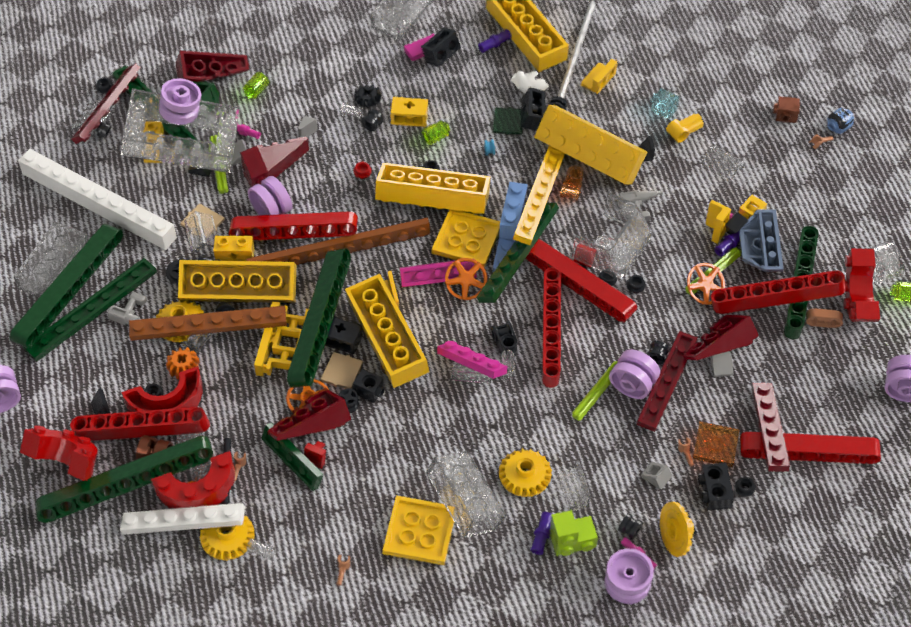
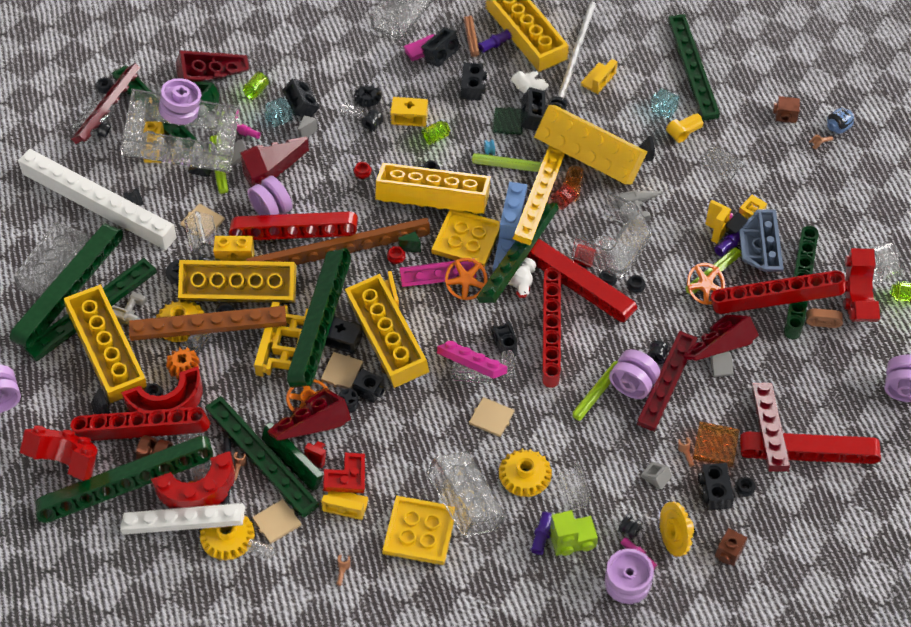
(104, 342): none -> yellow brick
(134, 197): none -> black wheel
(262, 457): none -> dark green plate
(276, 521): none -> tan piece
(278, 112): none -> clear light blue brick
(300, 98): none -> black brick
(345, 504): none -> yellow panel
(347, 480): none -> red plate
(396, 255): none -> red plate
(410, 243): none -> dark green slope
(471, 35): none -> nougat axle
(472, 81): none -> black brick
(491, 417): none -> tan piece
(505, 162): none -> lime axle
(523, 278): none -> white animal
(564, 196): none -> clear red slope
(693, 67): none -> dark green plate
(731, 547): none -> copper brick

